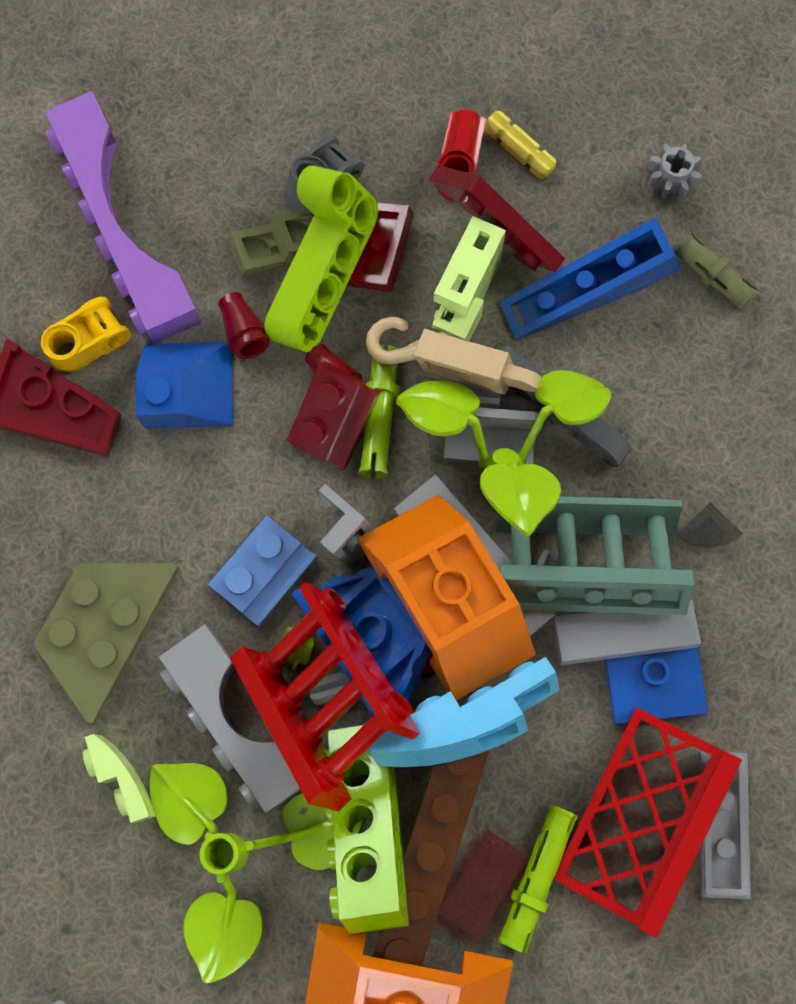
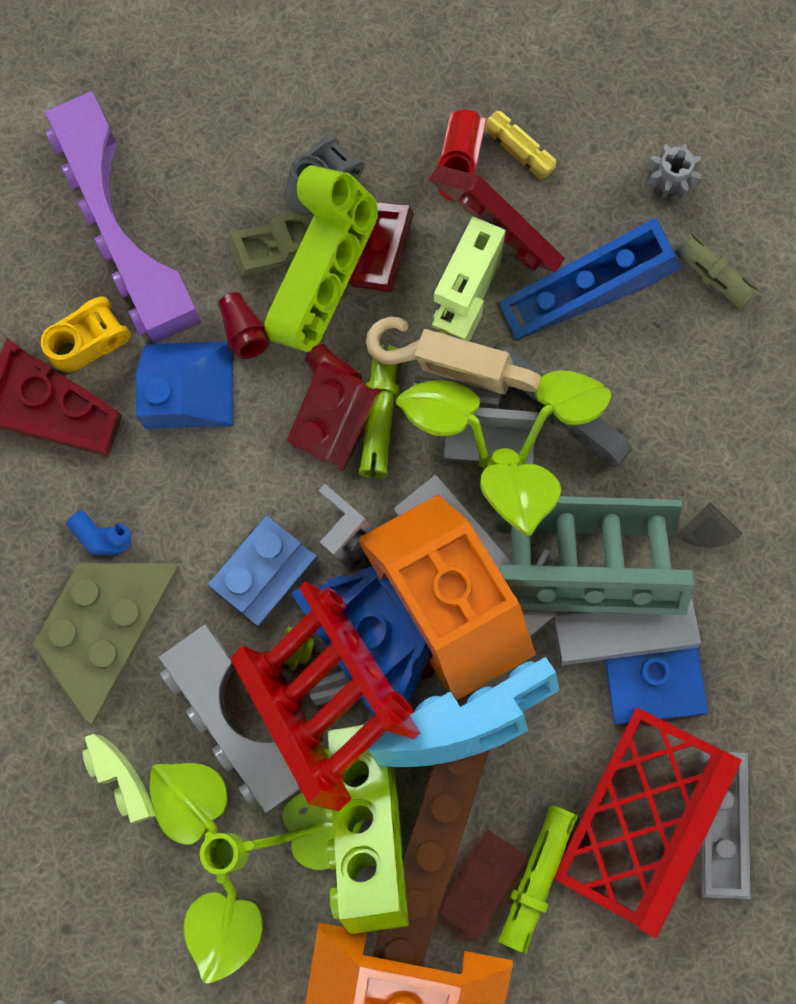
(99, 540): none -> blue arm

